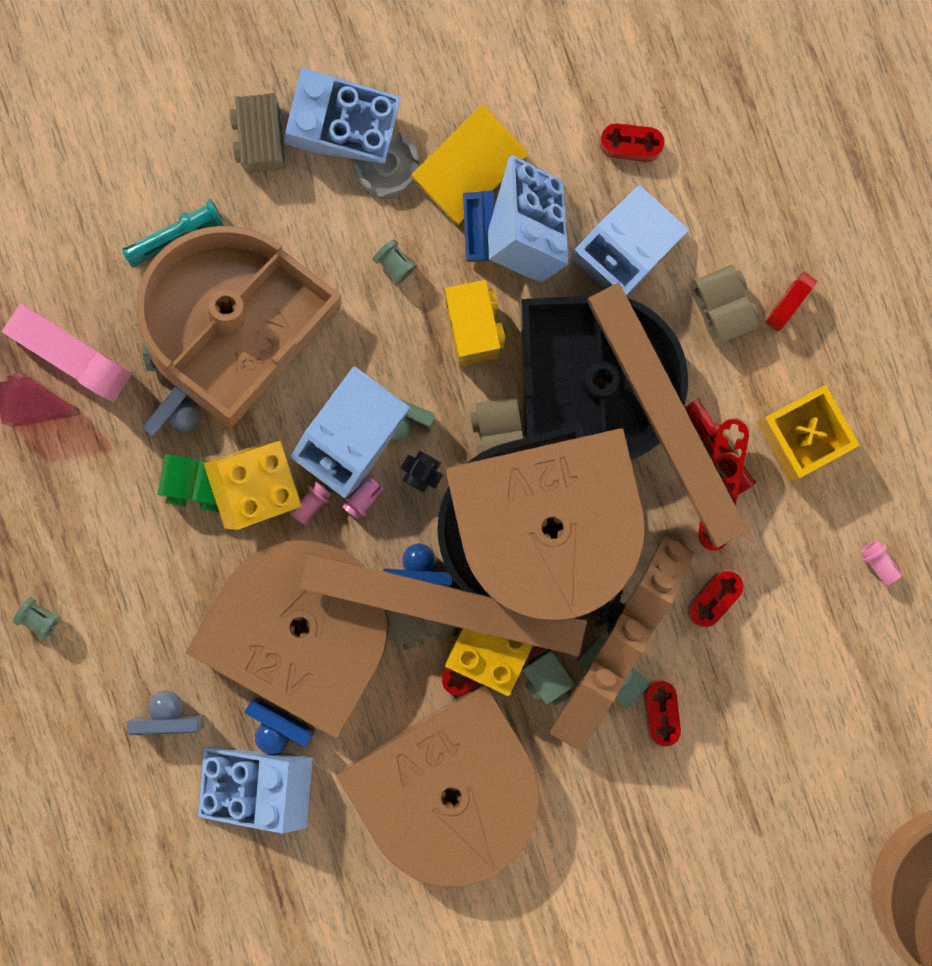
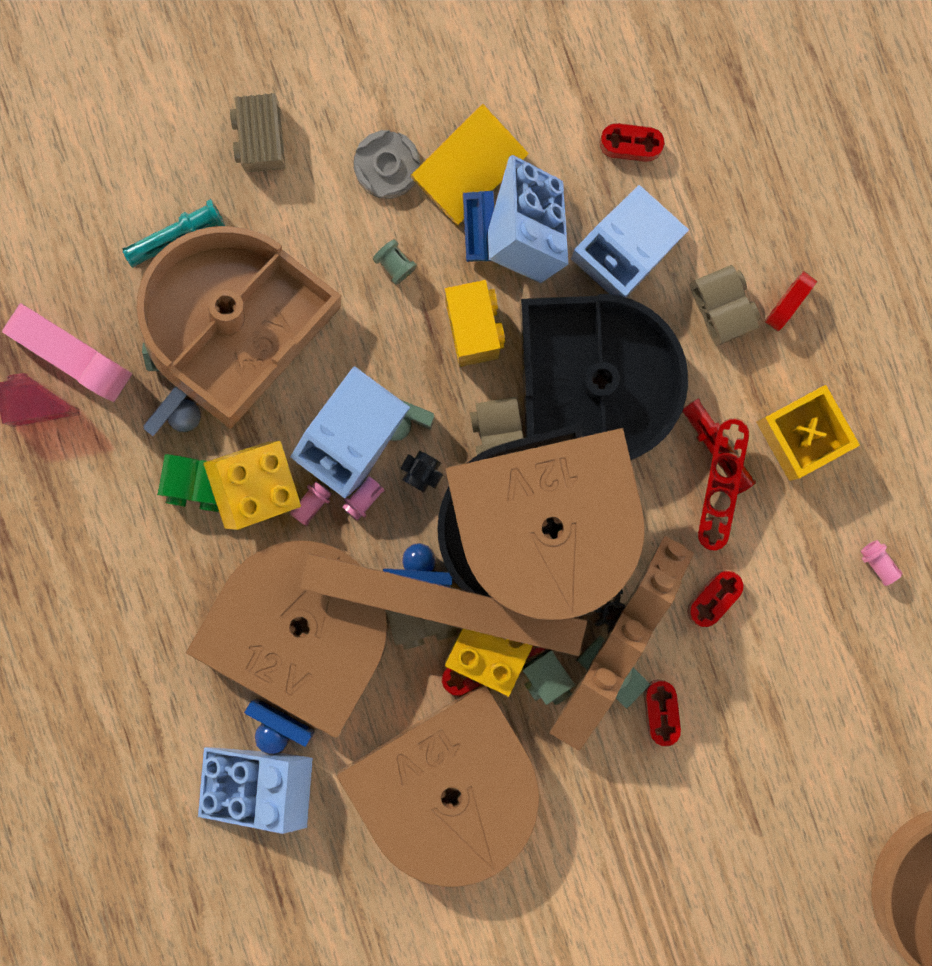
(36, 619): sand green bush -> none
(165, 717): sand blue tile -> none
(340, 118): light blue slope -> none
(667, 415): medium nougat tile -> none

